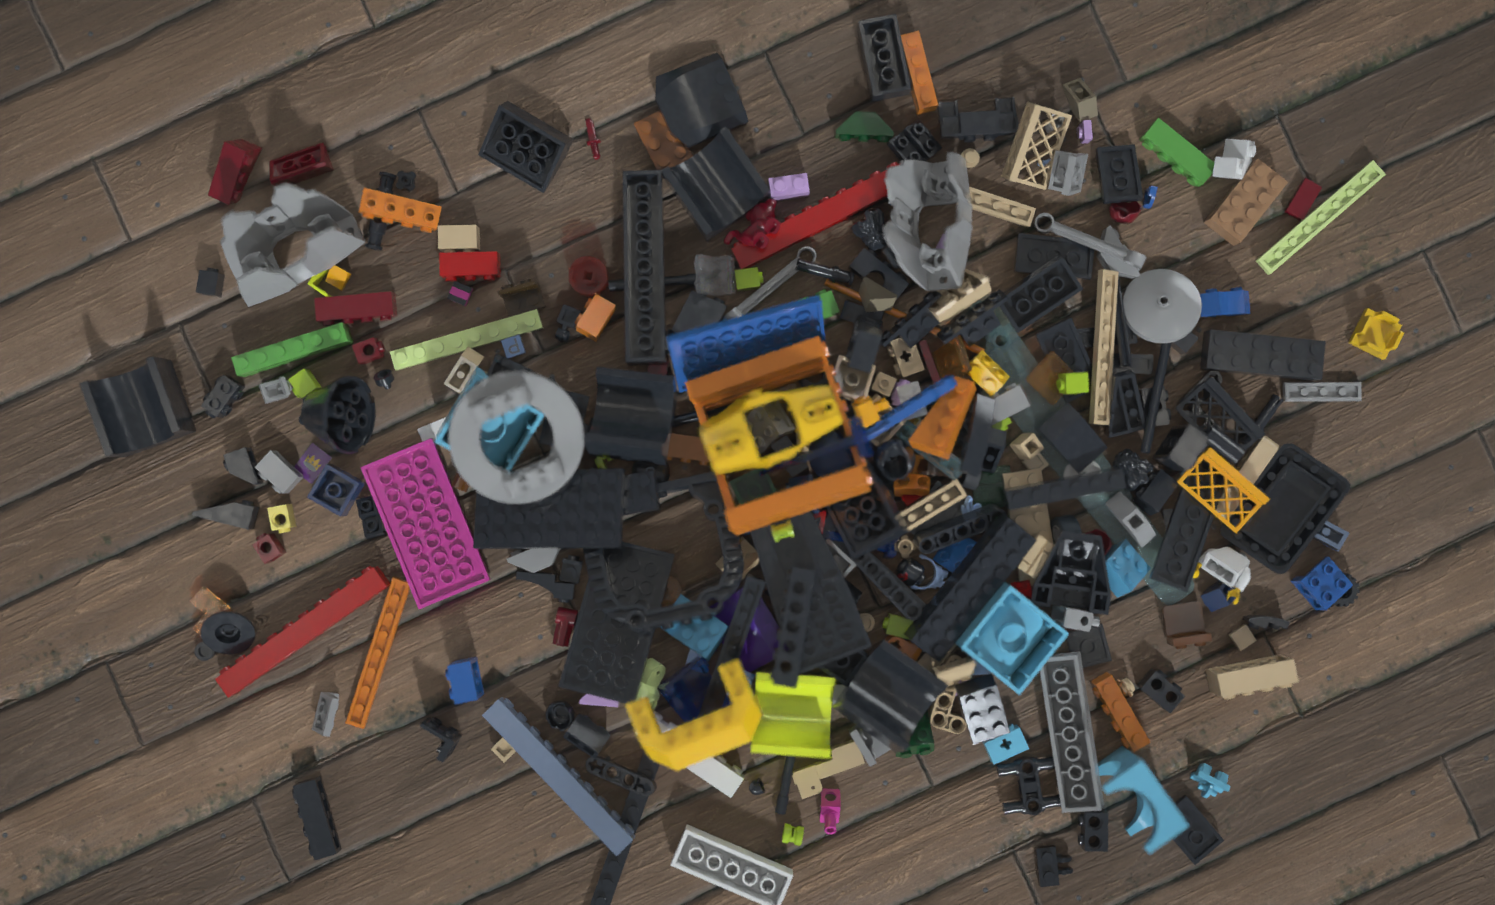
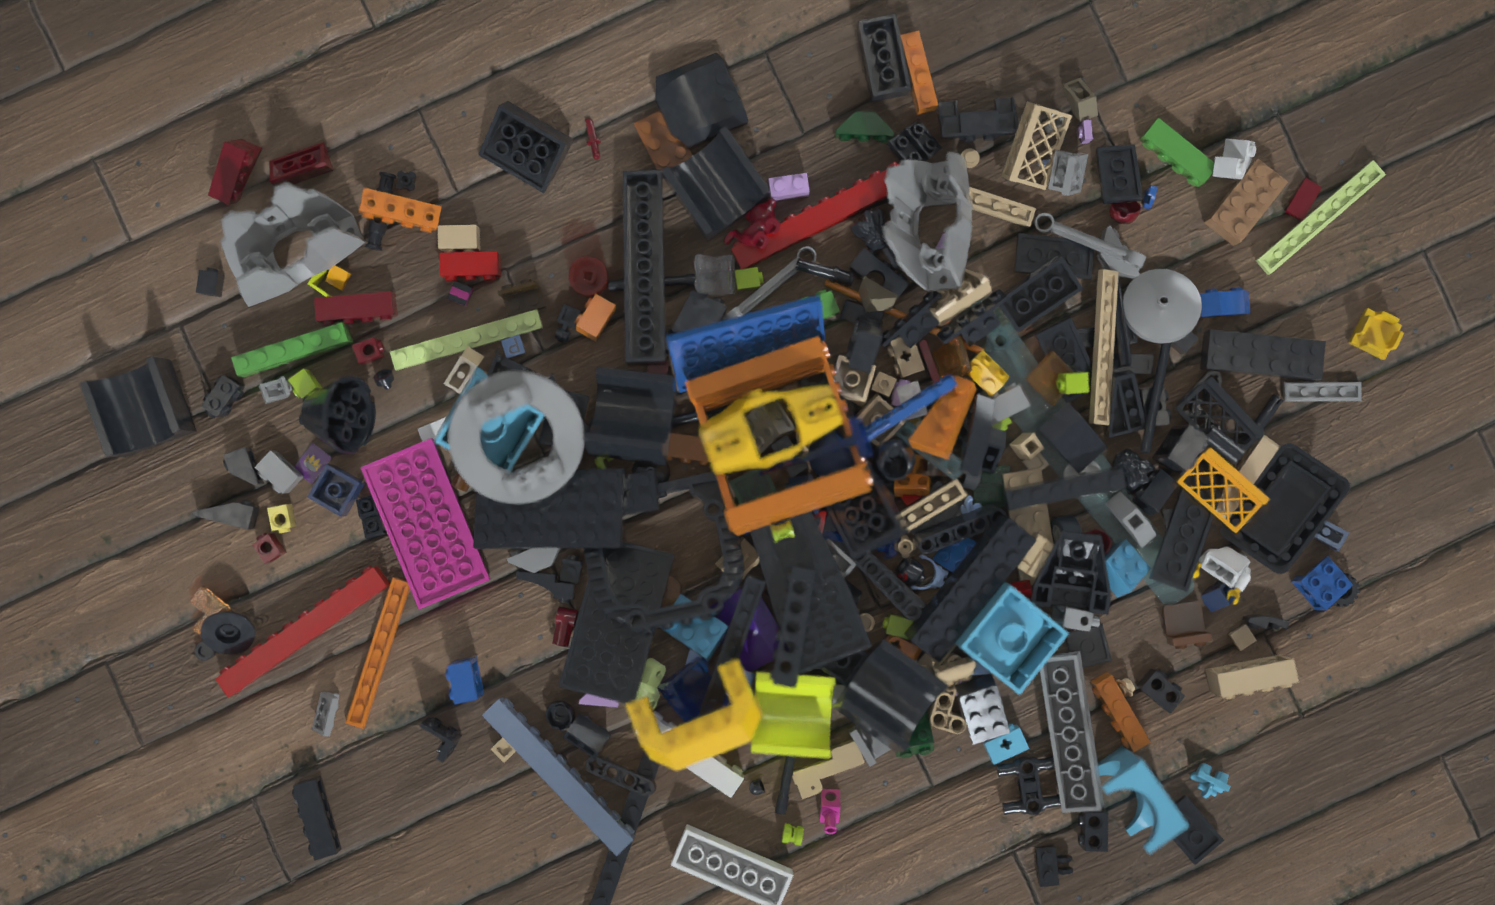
(868, 410): light orange brick -> none

